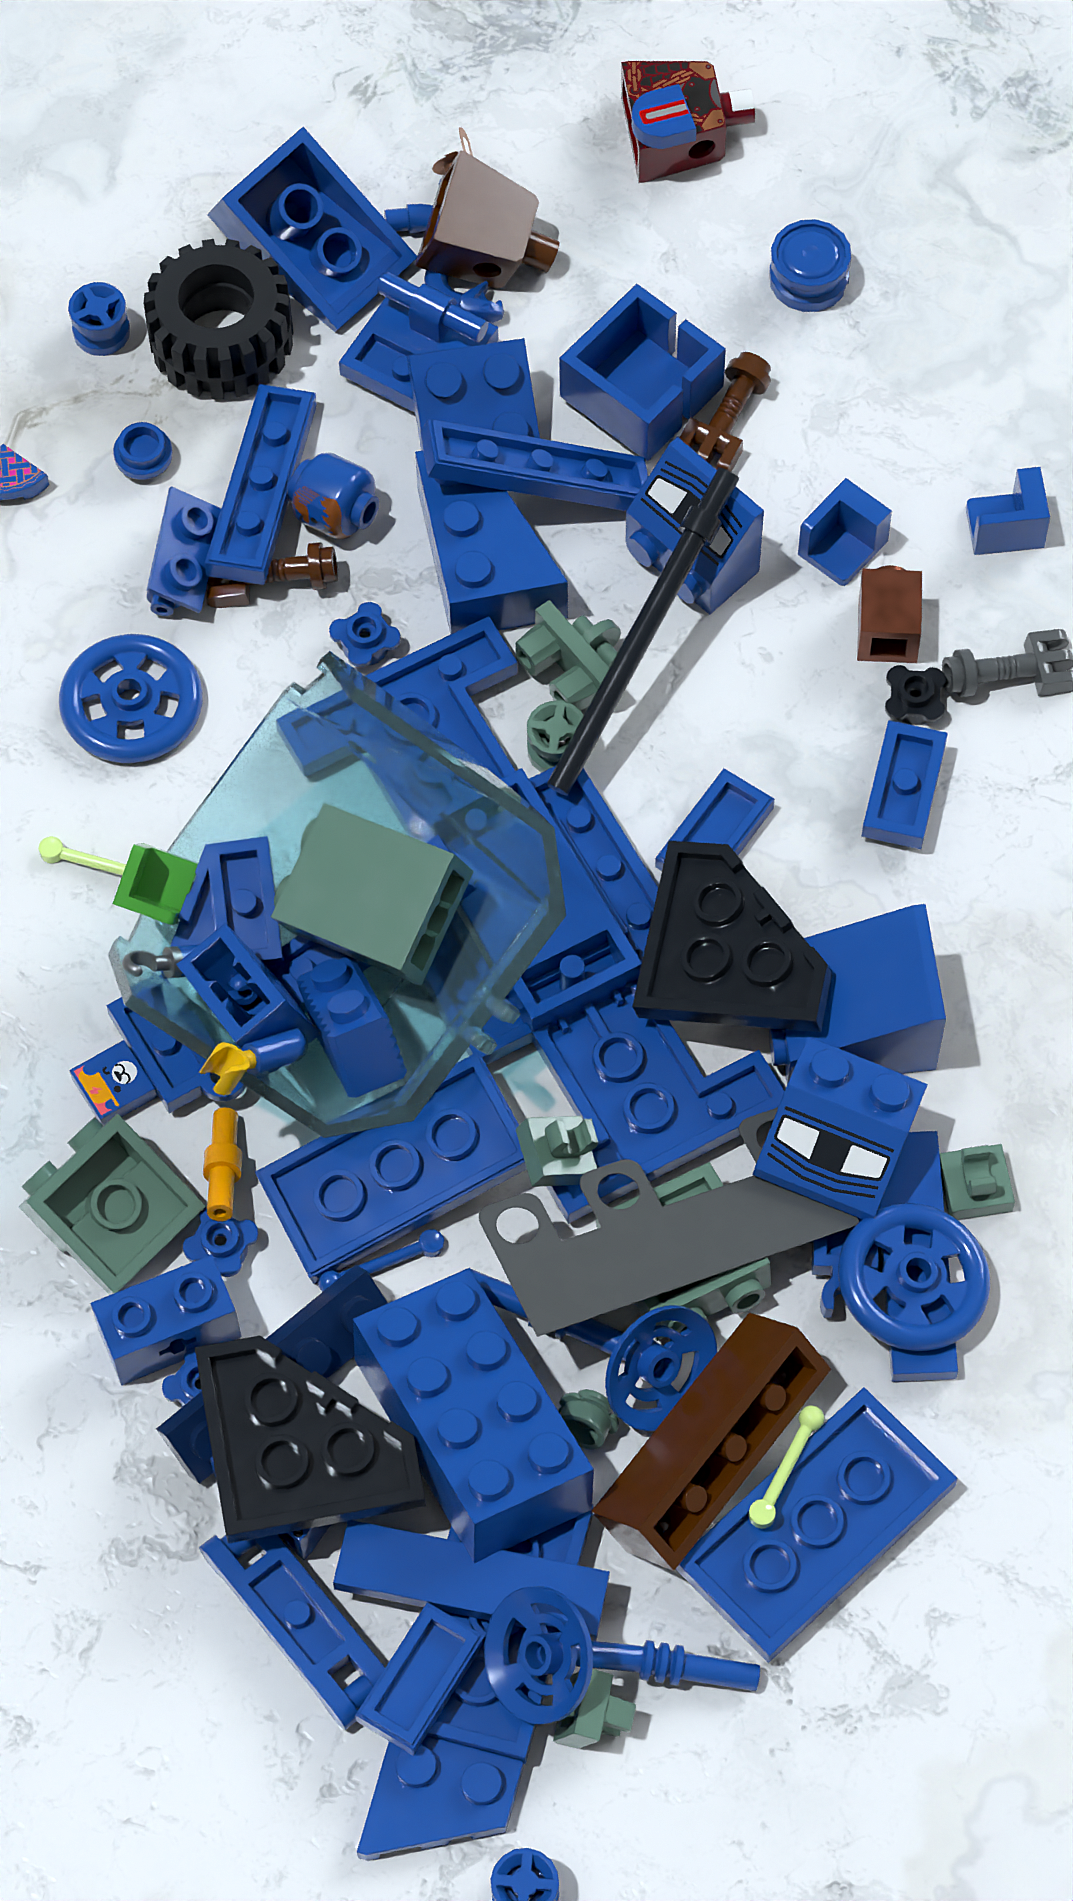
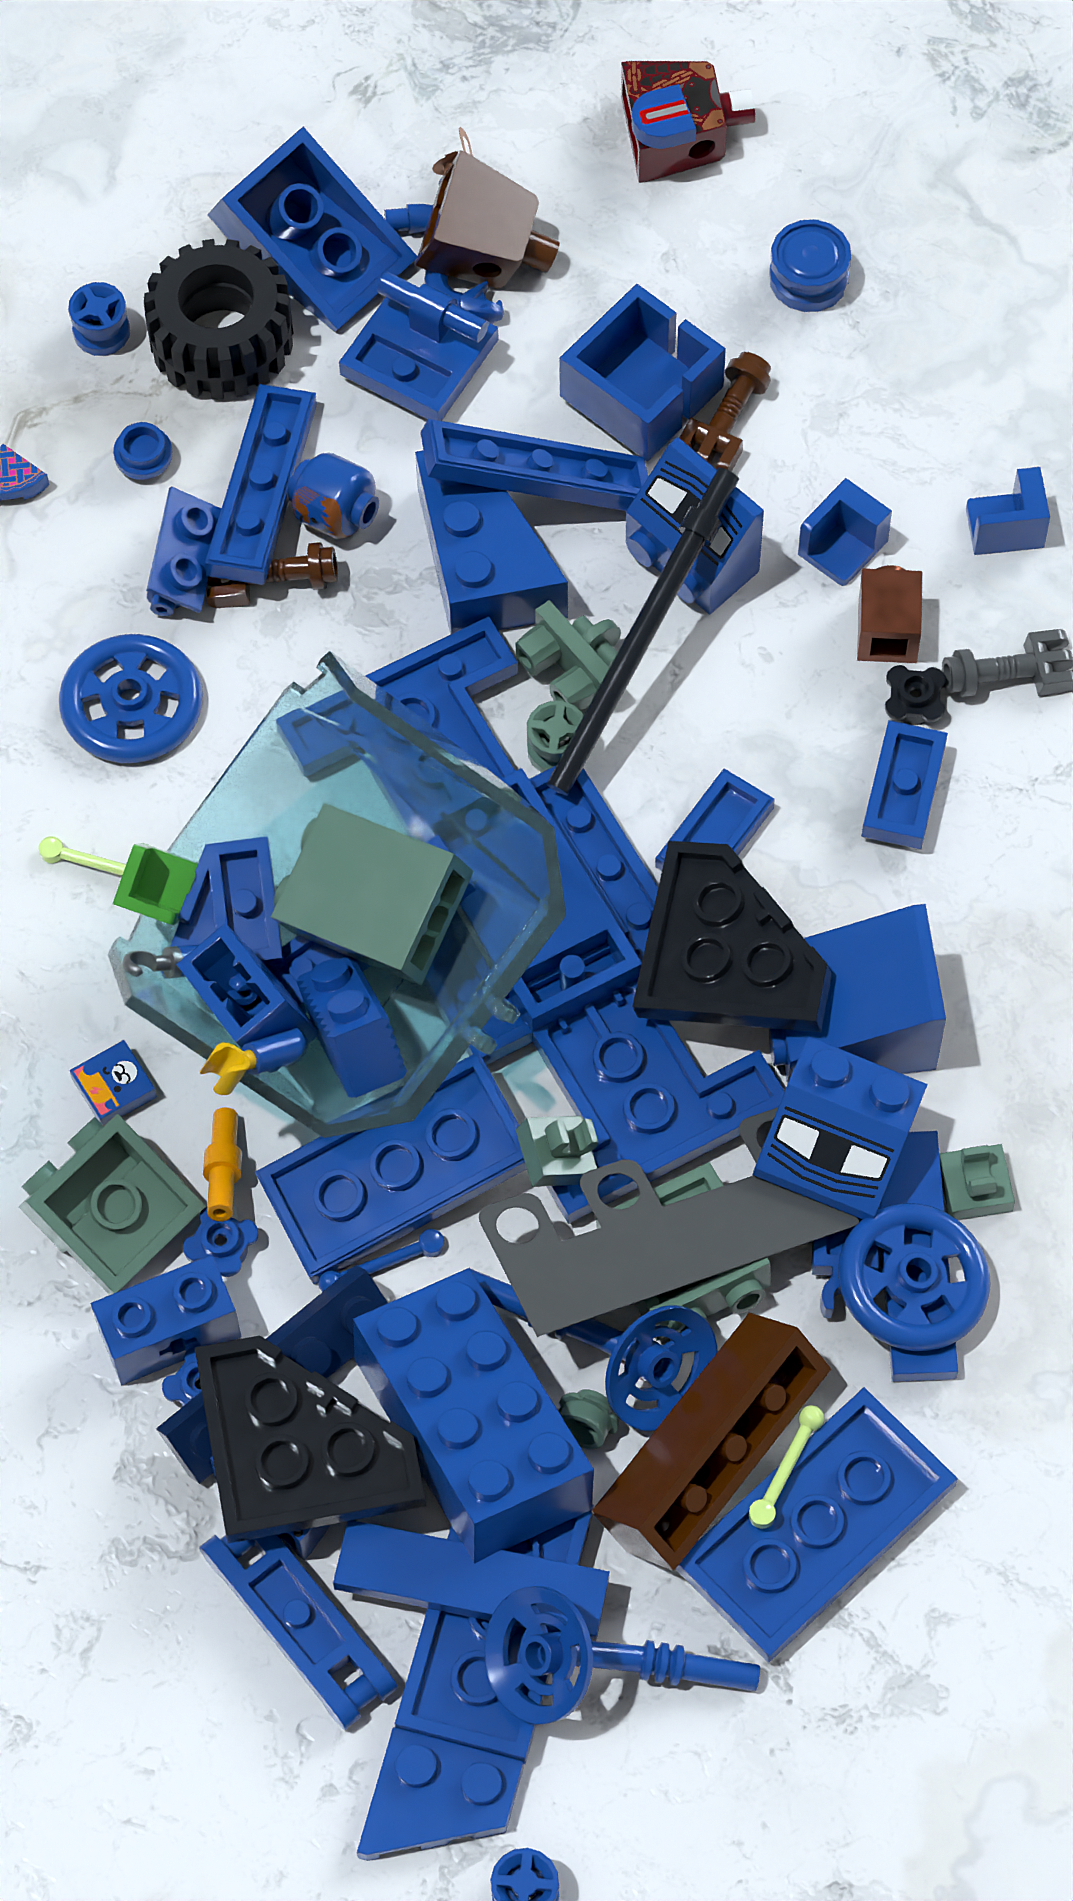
(165, 1060): blue hinge -> none
(366, 650): blue plate -> none
(420, 1678): blue tile -> none
(475, 387): blue plate -> none
(595, 1715): sand green tile -> none

